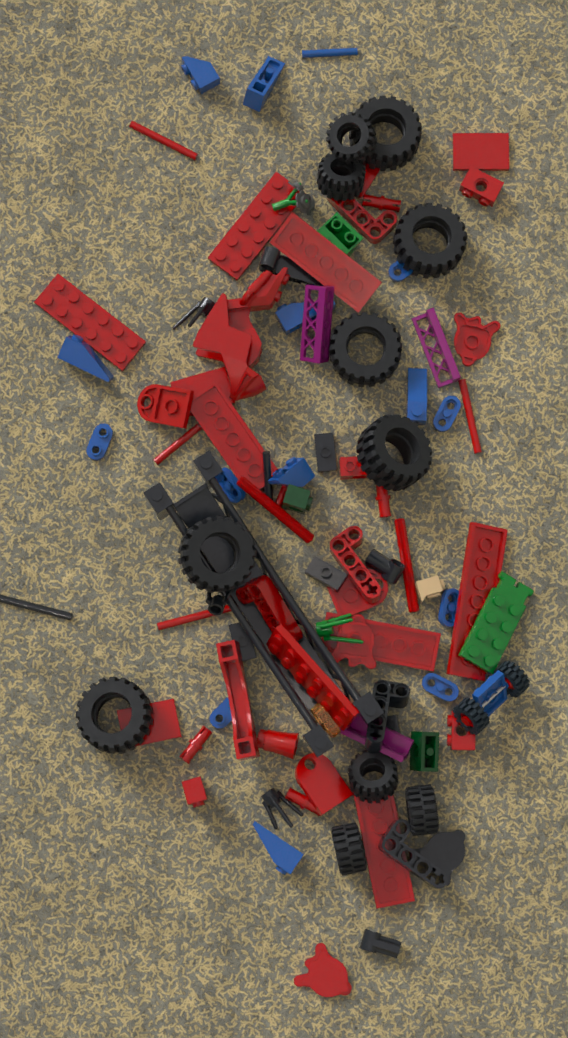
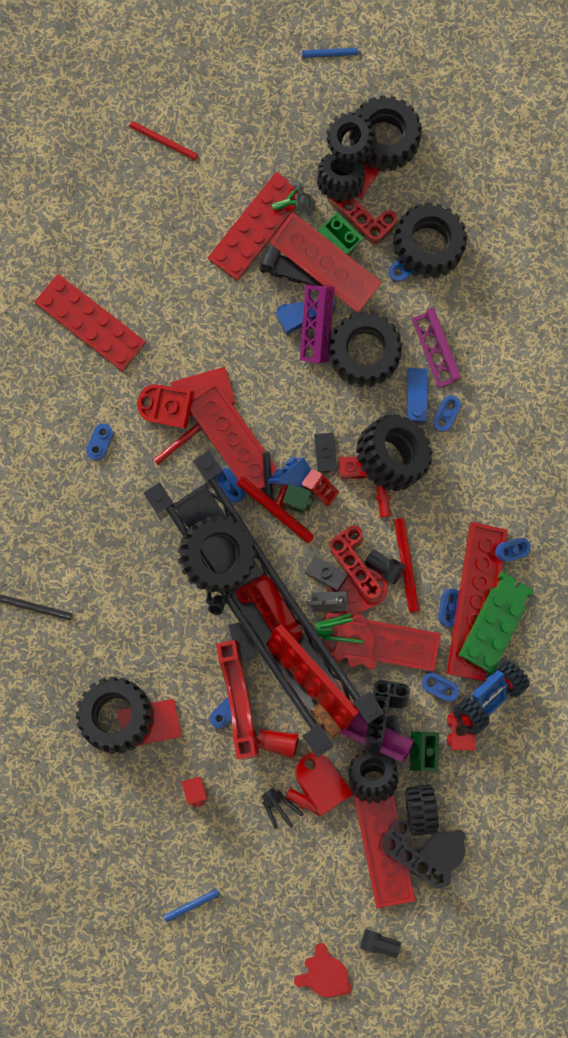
(81, 355): blue slope -> none
(188, 618): red bar -> none
(191, 905): none -> blue bar
(195, 744): red pin -> none
(201, 72): blue slope -> none
(203, 308): black plant -> none
(231, 337): red piece -> none
(263, 84): blue slope -> none
(282, 853): blue slope -> none
(319, 487): none -> red slope
(328, 601): none -> dark grey hinge
(348, 848): black tyre -> none
(381, 203): red pin -> none
(429, 588): tan window -> none
(469, 415): red bar -> none
(472, 338): red tile -> none
(476, 177): red brick -> none
(481, 151): red tile -> none
(509, 550): none -> blue plate

